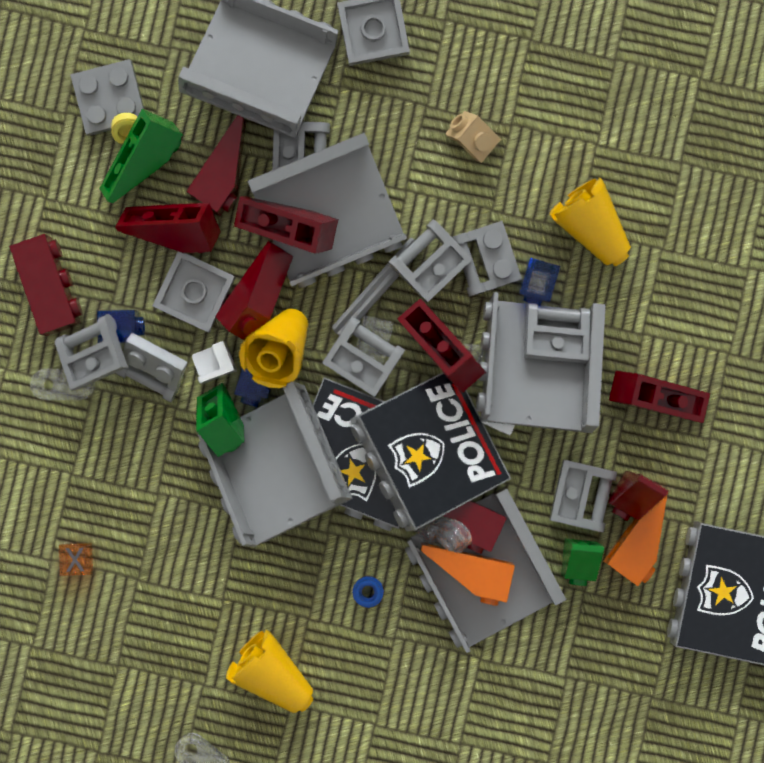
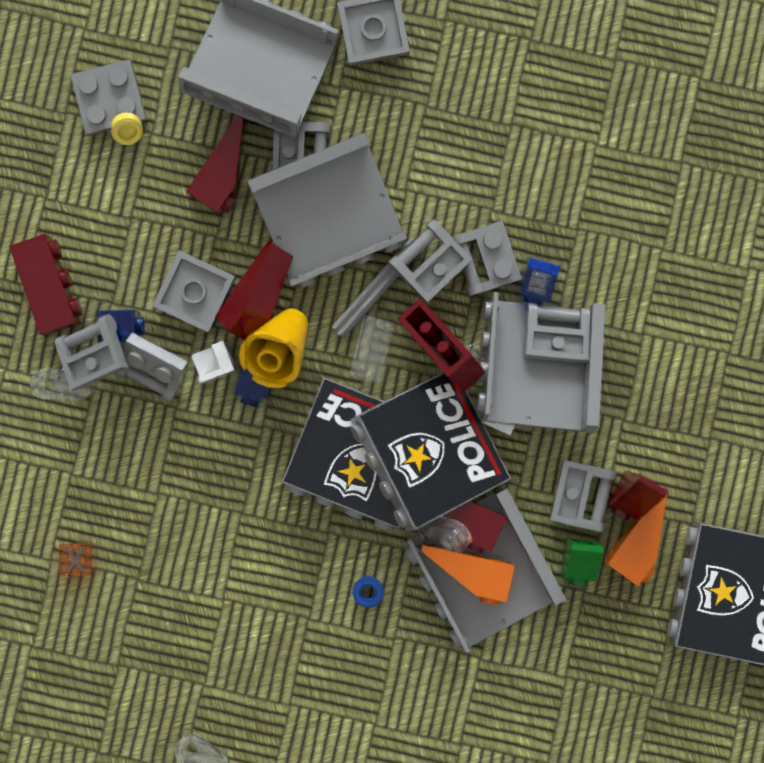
(142, 153): green slope -> none
(174, 226): dark red slope -> none
(219, 421): green slope -> none
(270, 674): yellow cone -> none
(279, 472): light grey panel -> none
(287, 224): dark red slope -> none
(357, 365): light grey plate -> none
(473, 135): tan bracket -> none
(593, 222): yellow cone -> none
(659, 396): dark red slope -> none

